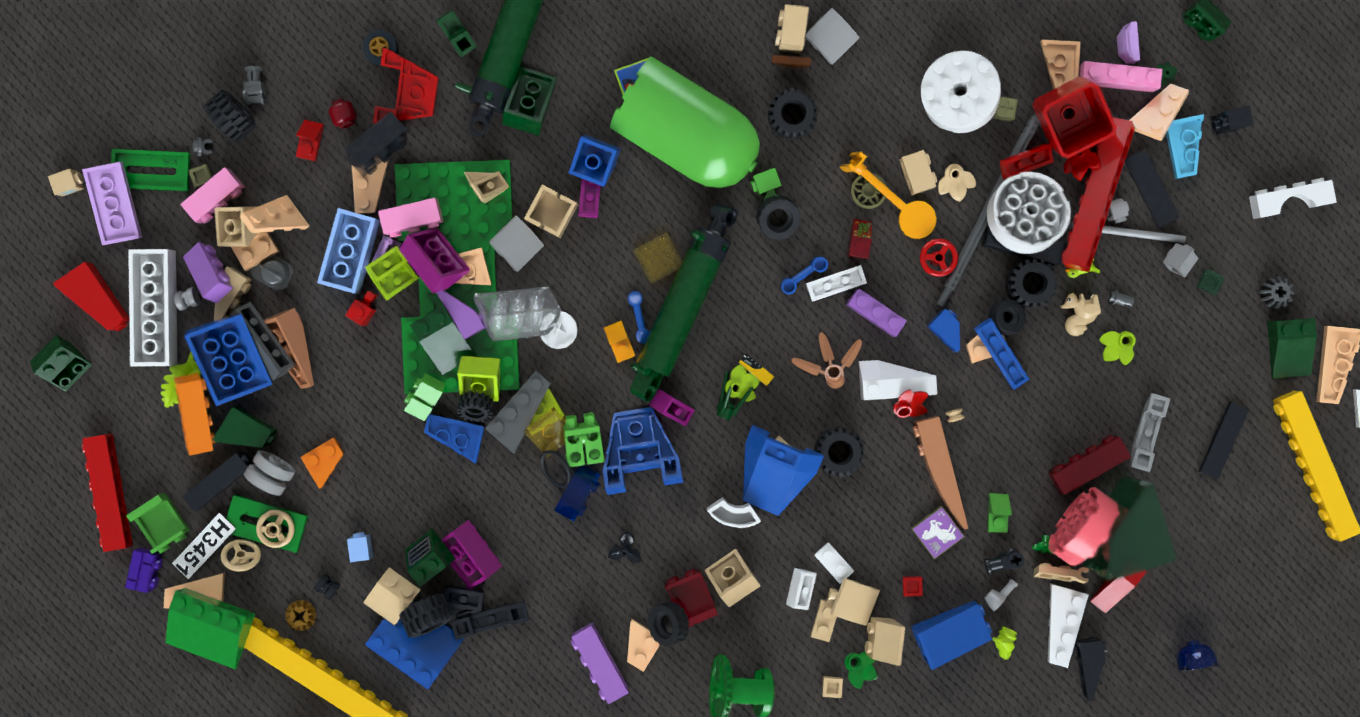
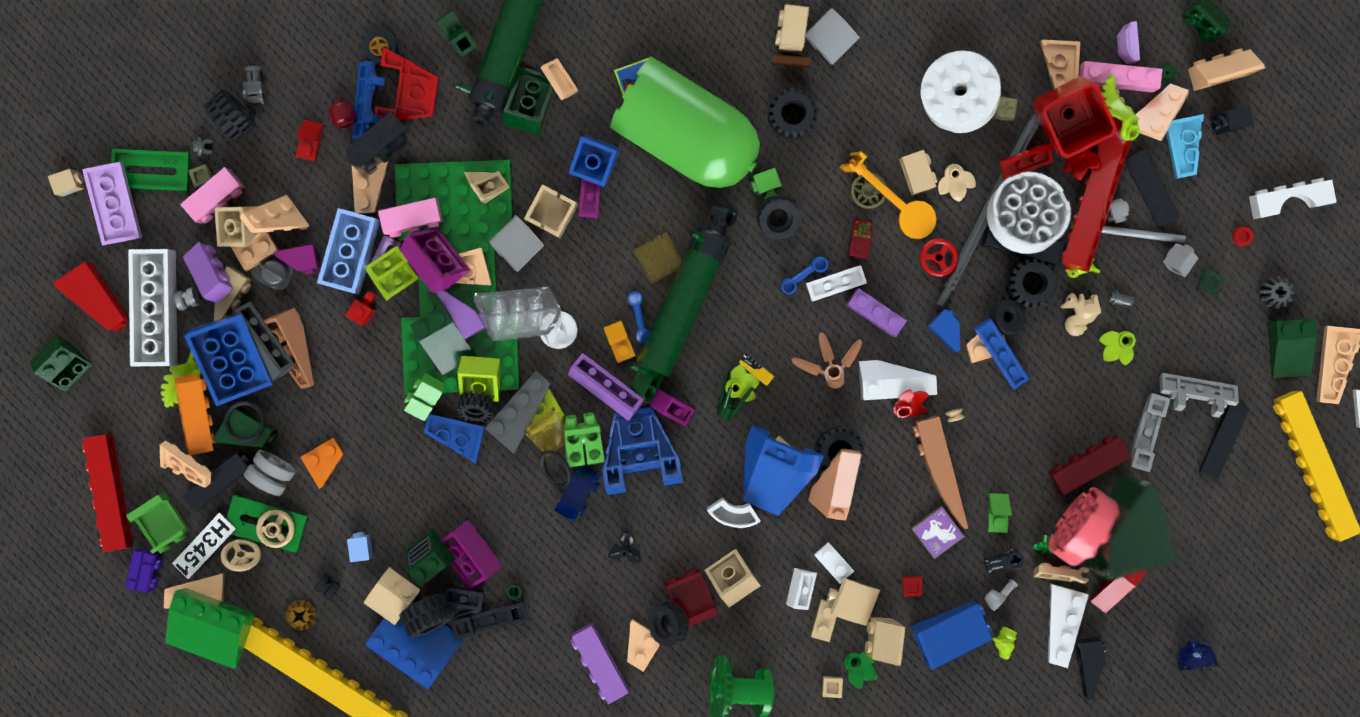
(181, 463): none -> light nougat wing
(227, 425): none -> black tyre
(301, 258): none -> magenta slope
(364, 92): none -> blue hinge
(511, 592): none -> dark green hinge
(559, 79): none -> light nougat tile
(605, 386): none -> medium lavender brick
(835, 487): none -> wedge
(1119, 110): none -> lime plant
(1183, 388): none -> light grey hinge
(1224, 69): none -> light nougat slope
(1242, 236): none -> red tile

